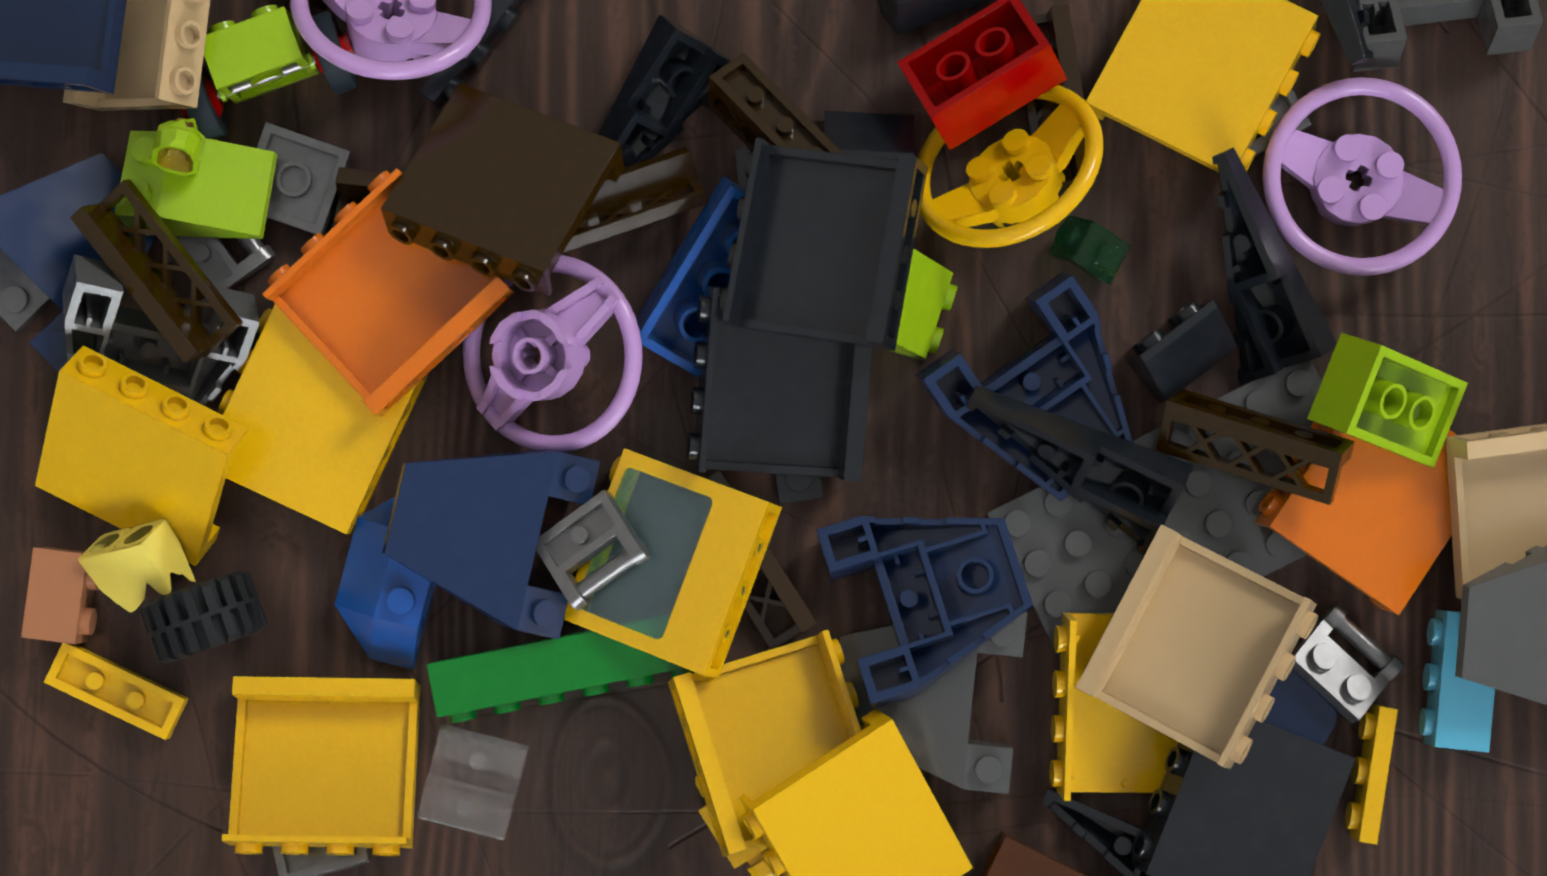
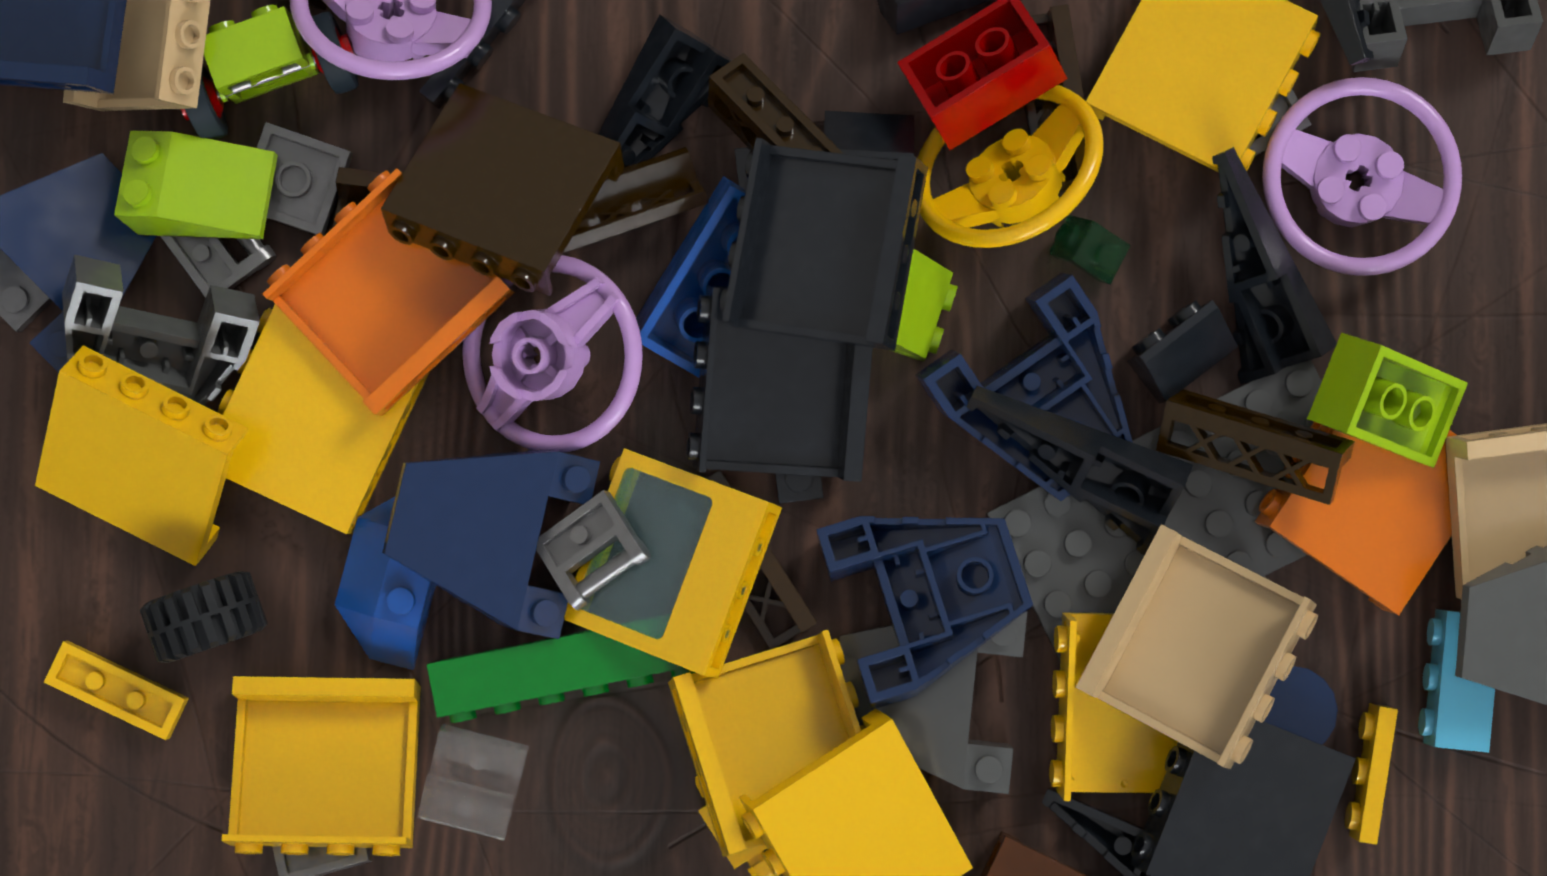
(59, 598): nougat brick -> none
(131, 558): light yellow piece -> none
(144, 280): dark brown fence -> none
(178, 147): lime rock -> none
(1336, 673): flat silver plate -> none

